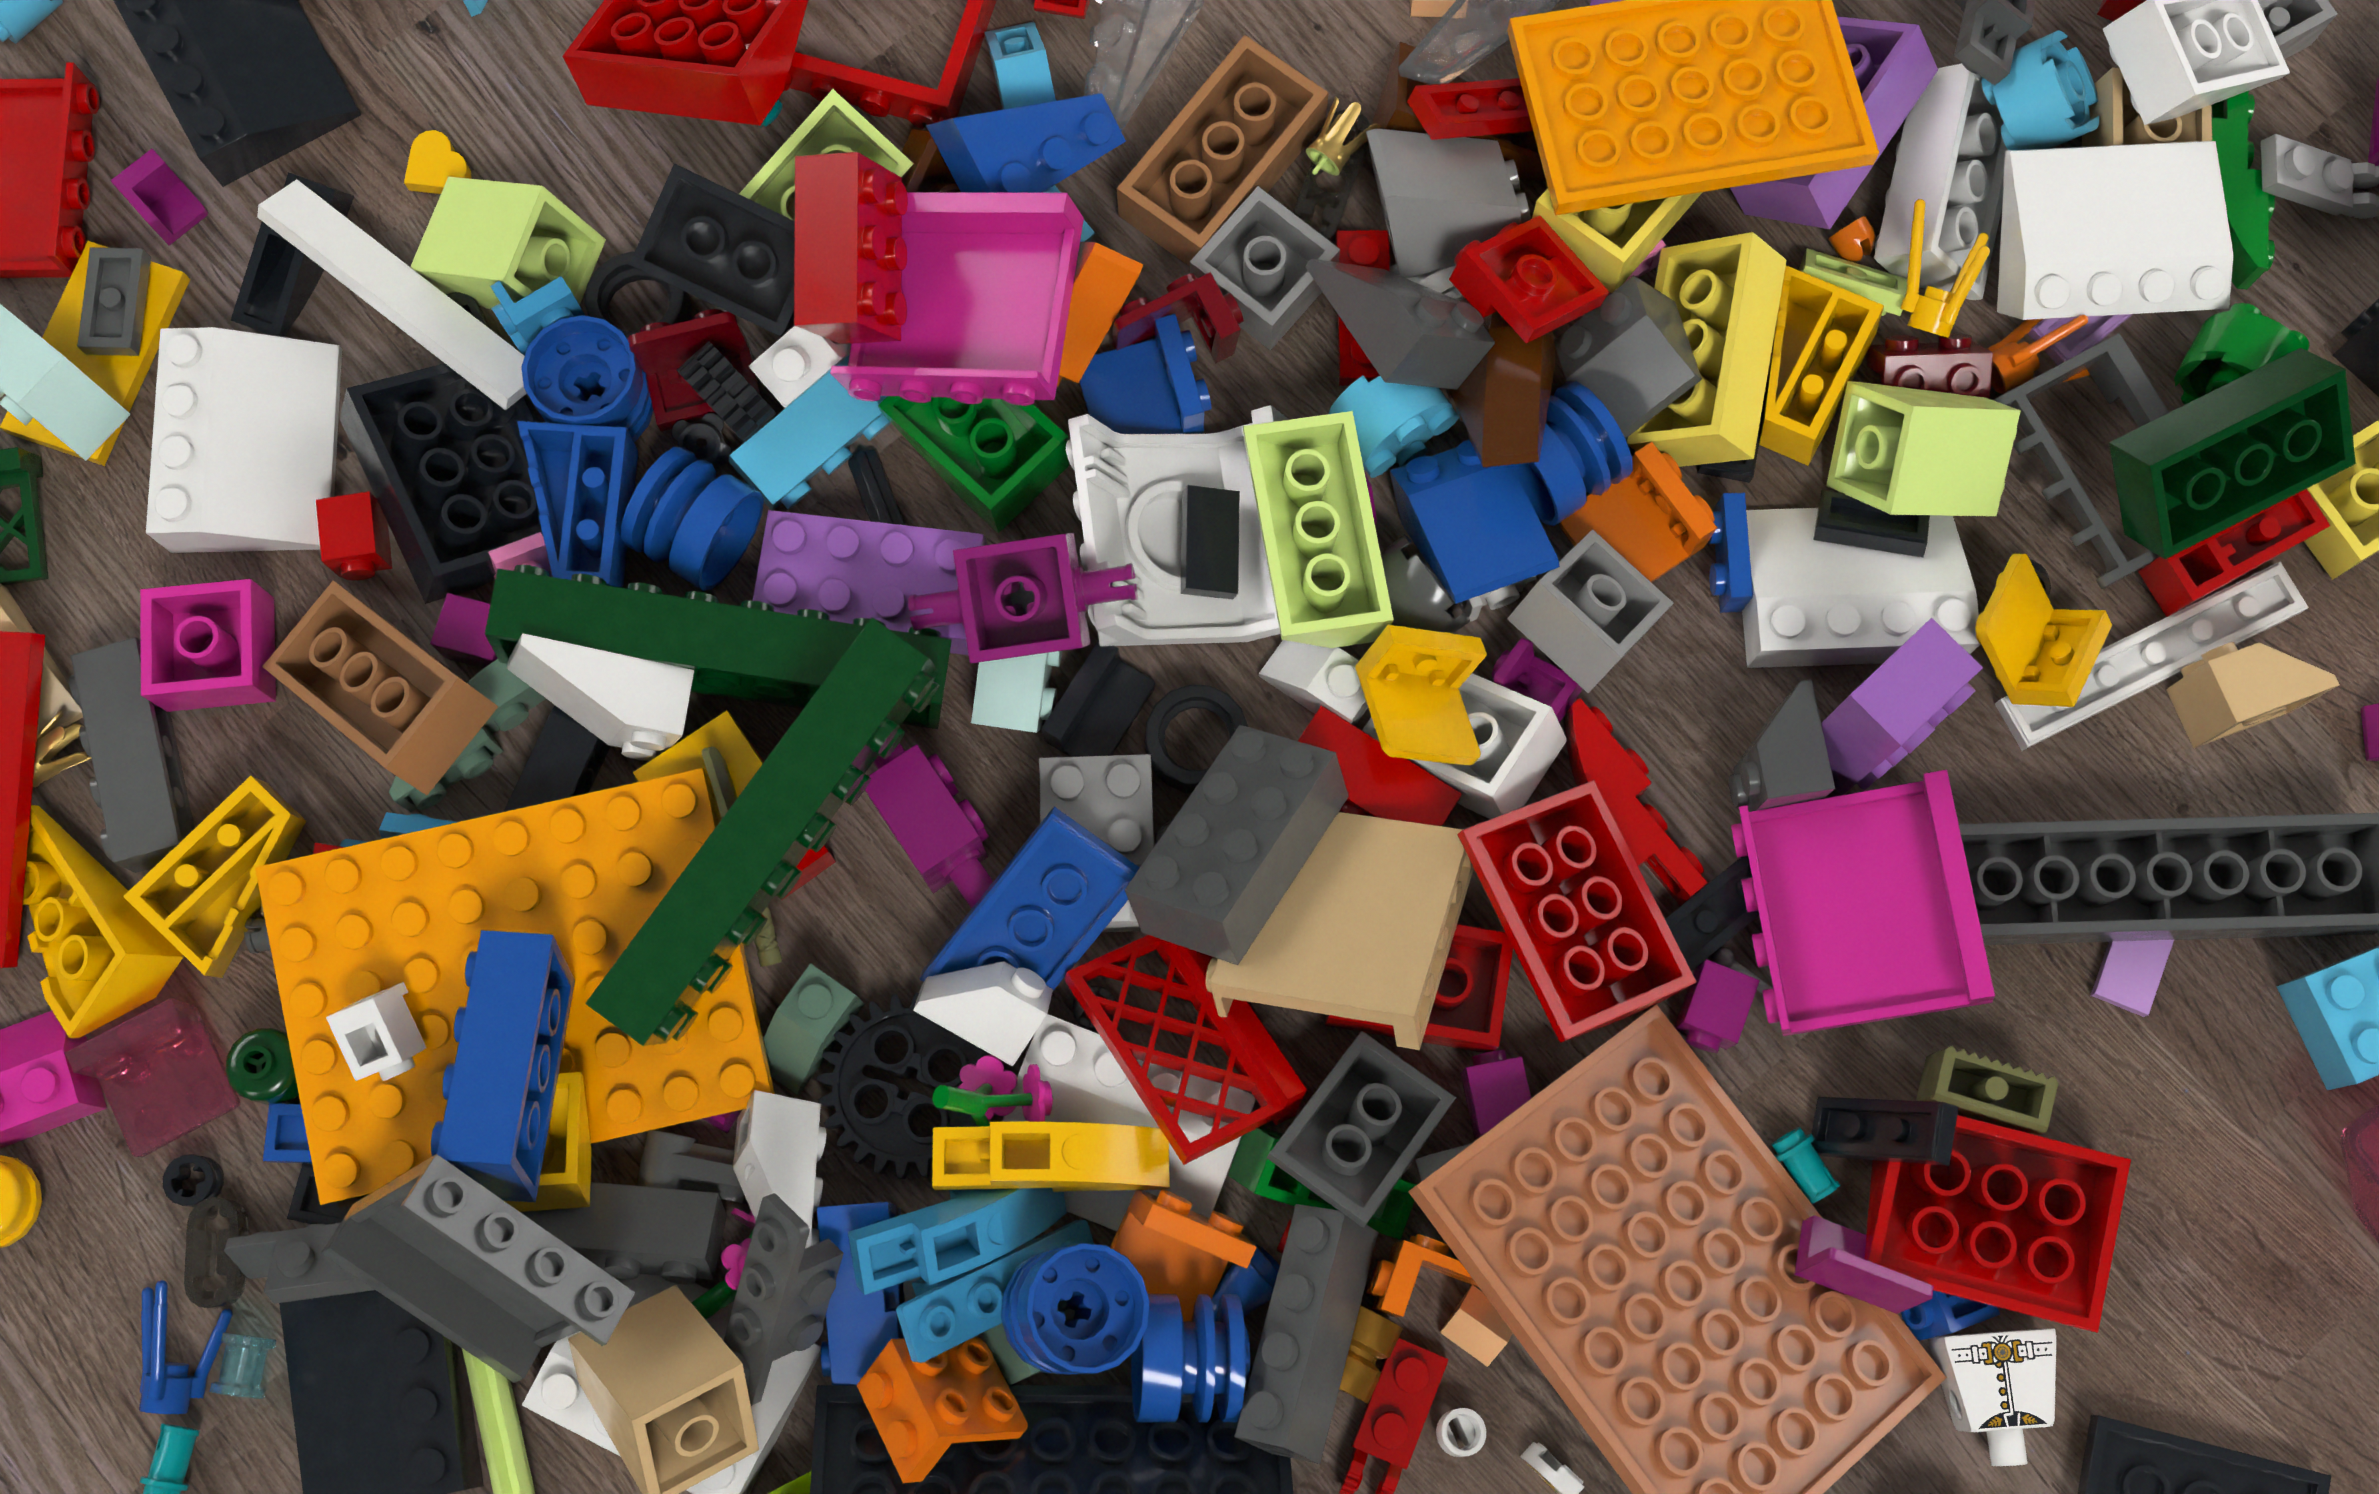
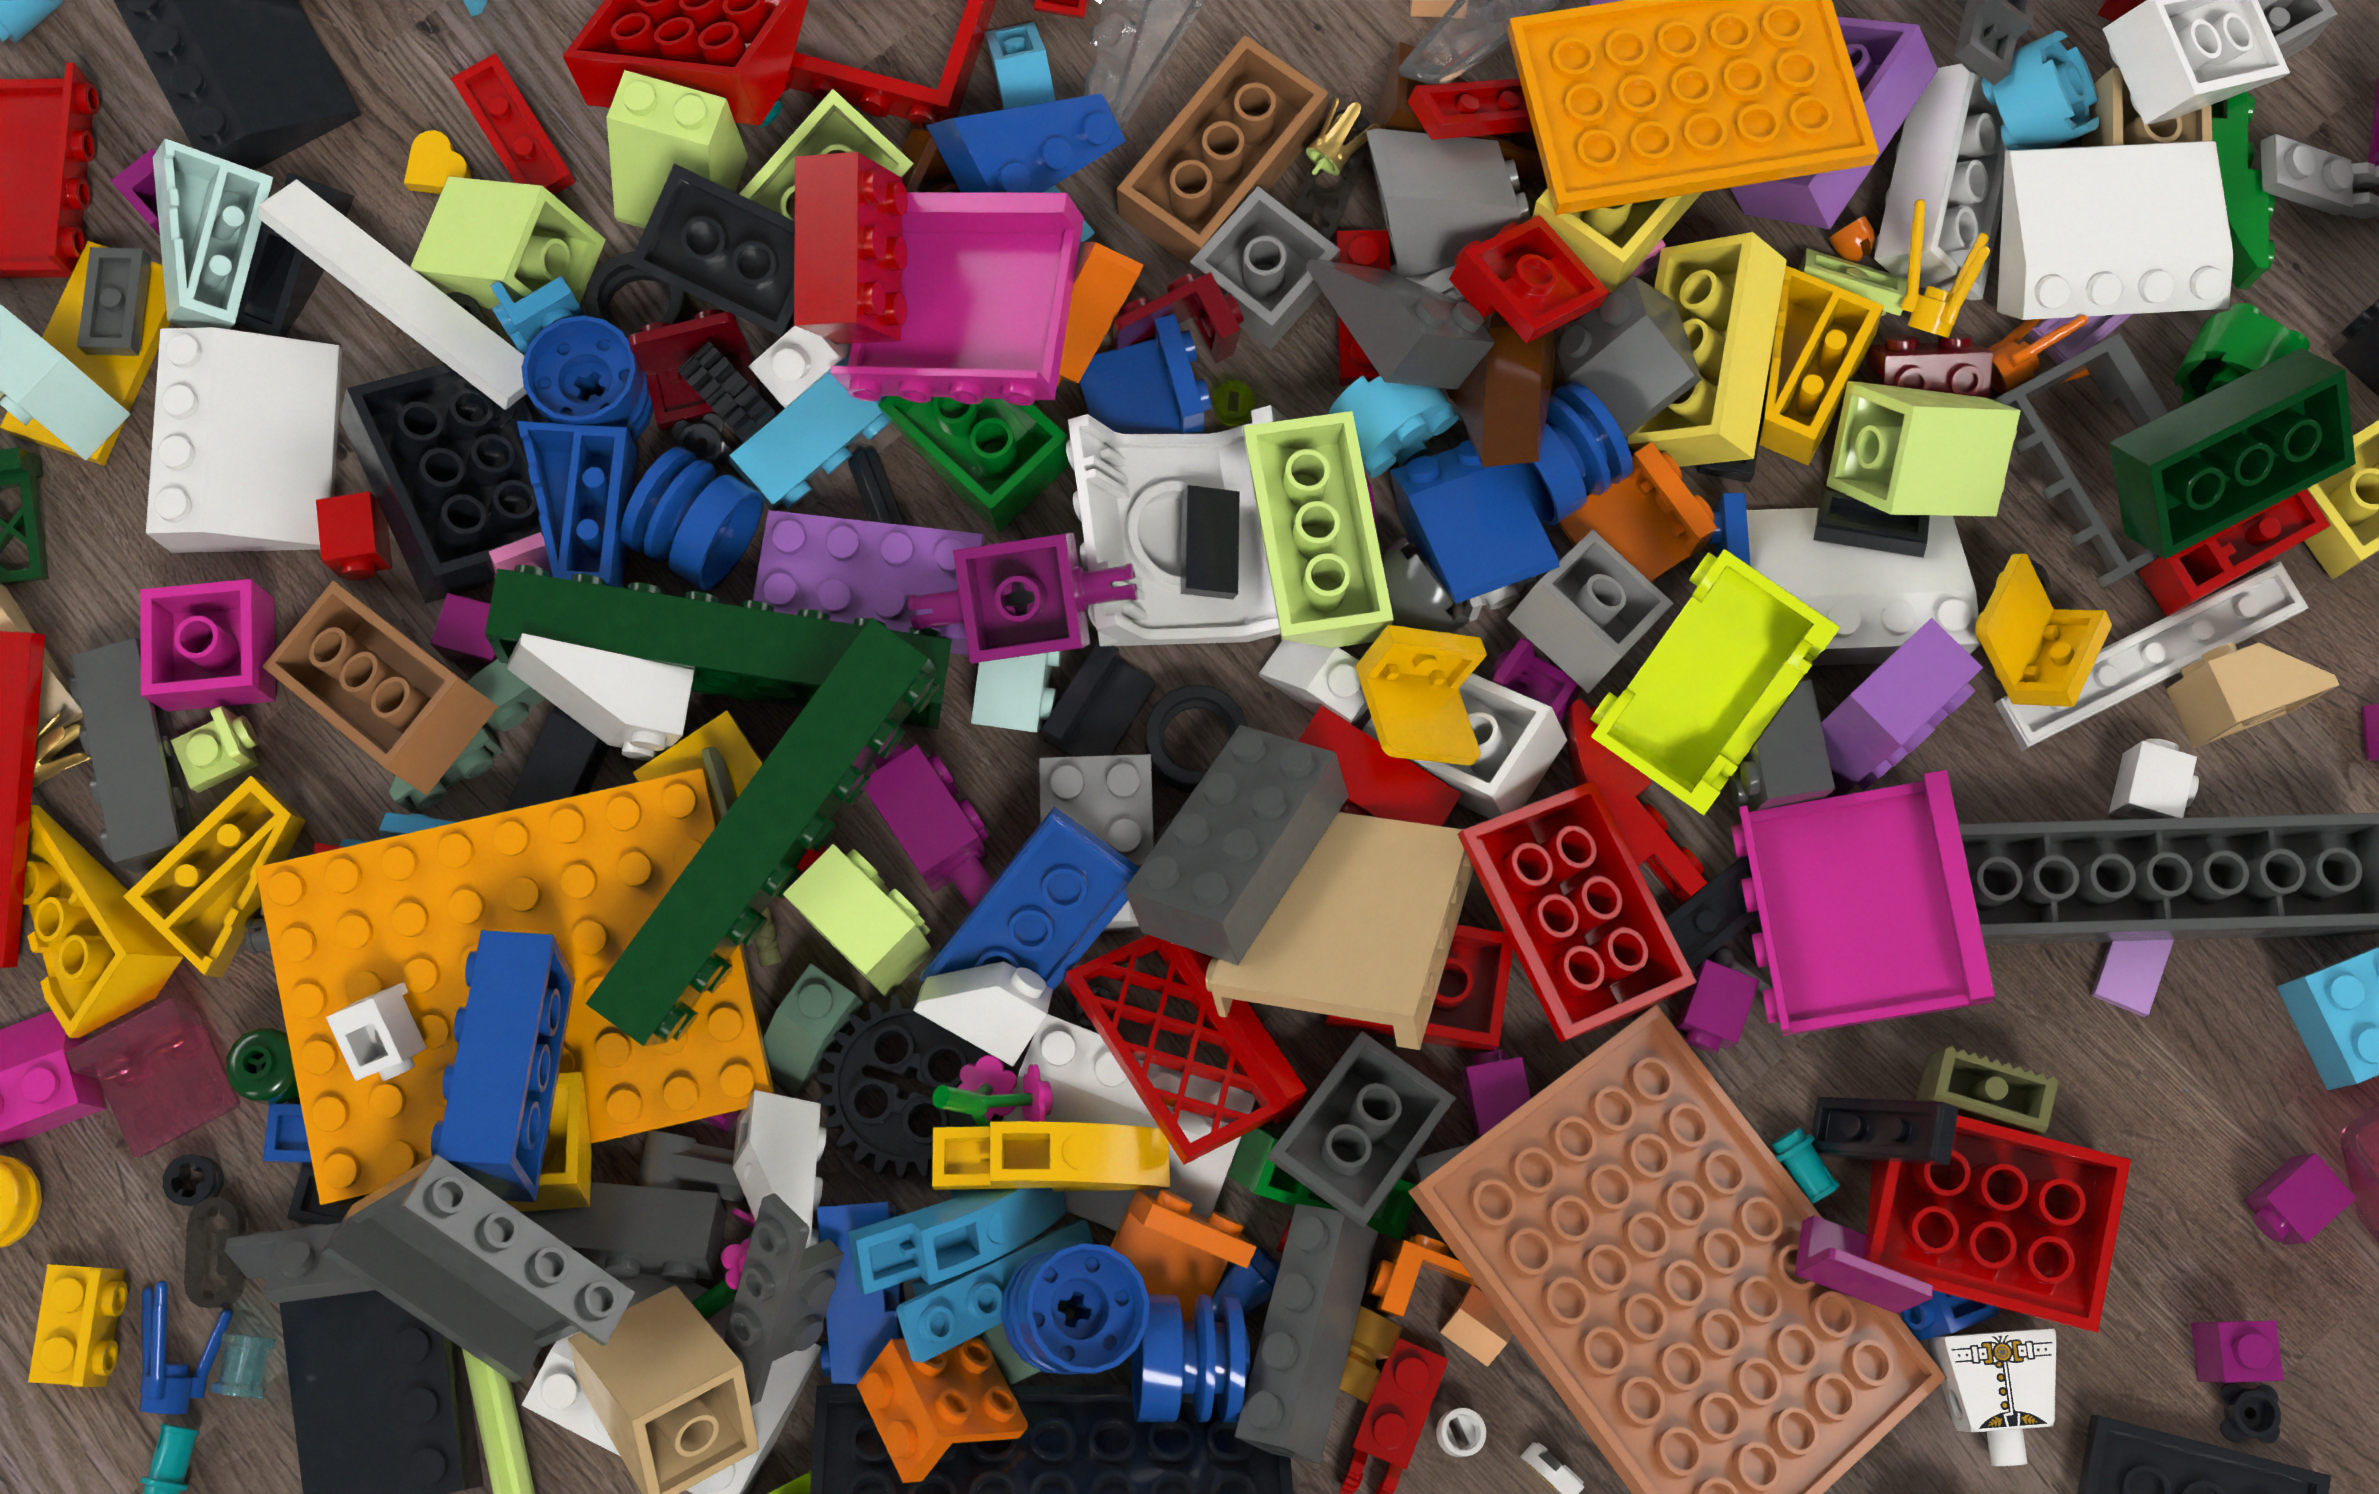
(78, 1326): none -> yellow bracket
(205, 232): none -> light aqua wedge
(216, 750): none -> yellowish green bracket
(511, 126): none -> red plate
(663, 125): none -> yellowish green slope
(862, 917): none -> yellowish green brick
(1246, 403): none -> clear neon green hinge
(1713, 680): none -> neon yellow windscreen
(2154, 782): none -> white brick
(2237, 1351): none -> magenta brick
(2266, 1417): none -> black plate
(2298, 1200): none -> magenta brick

